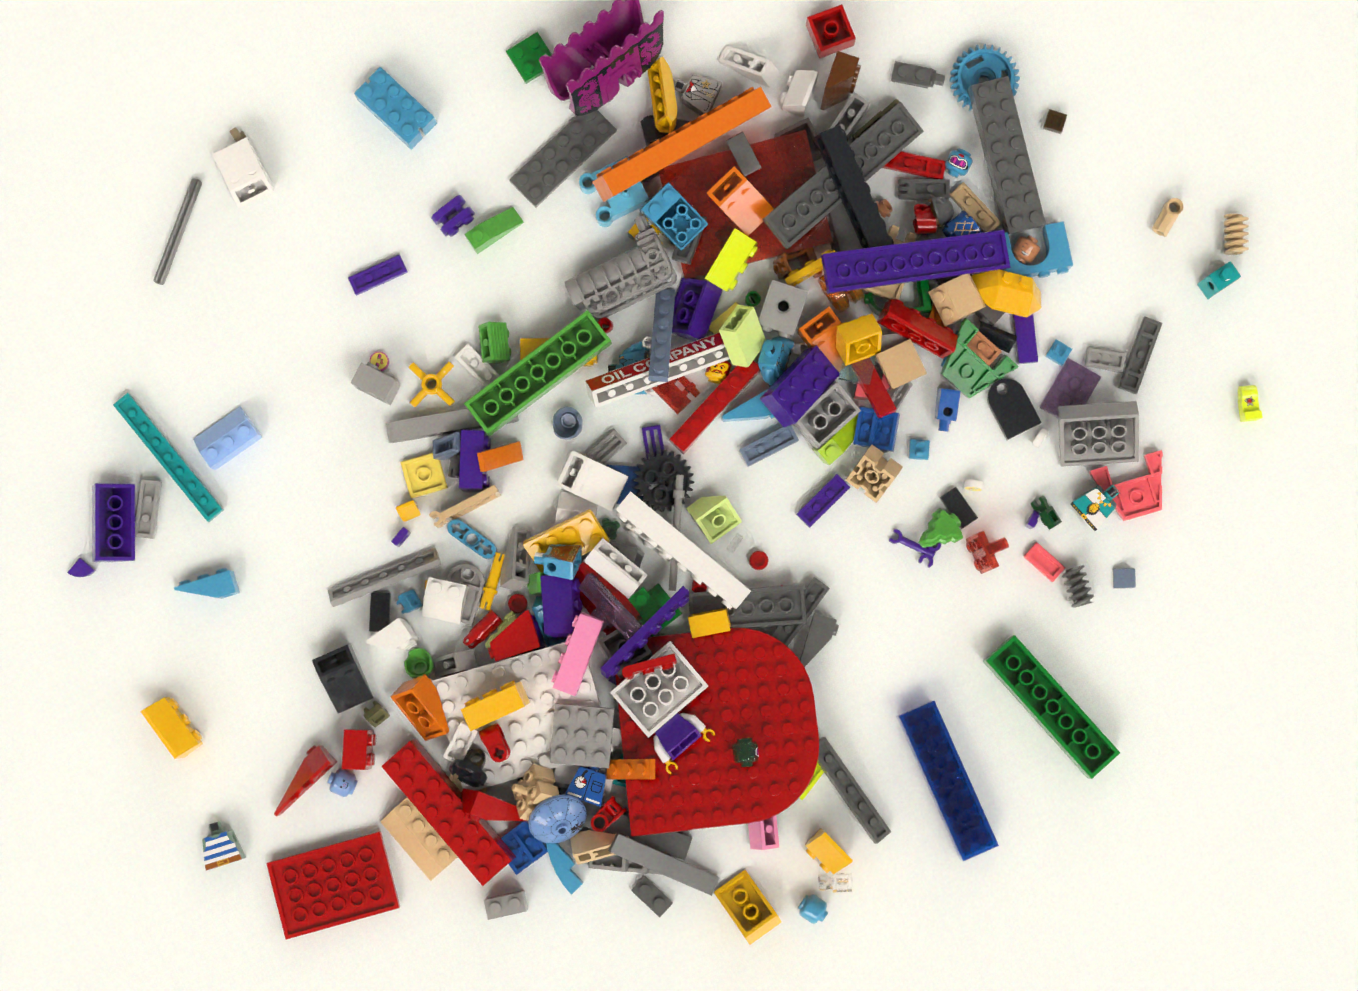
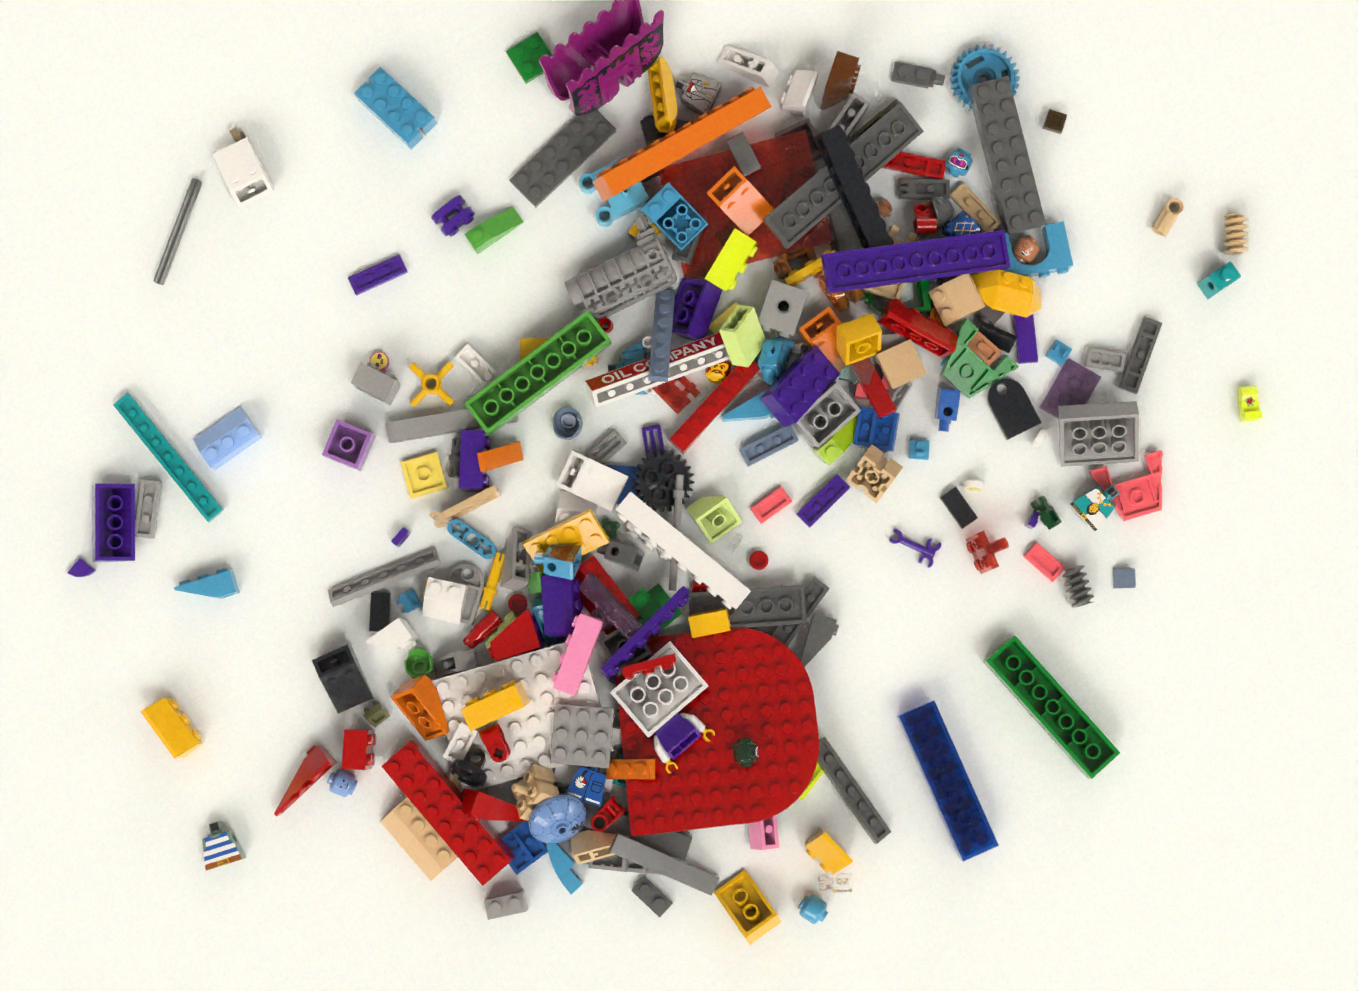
(333, 885): red plate -> none
(348, 445): none -> medium lavender brick
(408, 510): yellow slope -> none
(446, 446): sand blue slope -> none
(494, 342): bright green brick -> none
(615, 568): white brick -> none
(755, 297): green hinge -> none
(771, 505): none -> coral tile
(830, 31): red brick -> none
(941, 529): bright green rock -> none

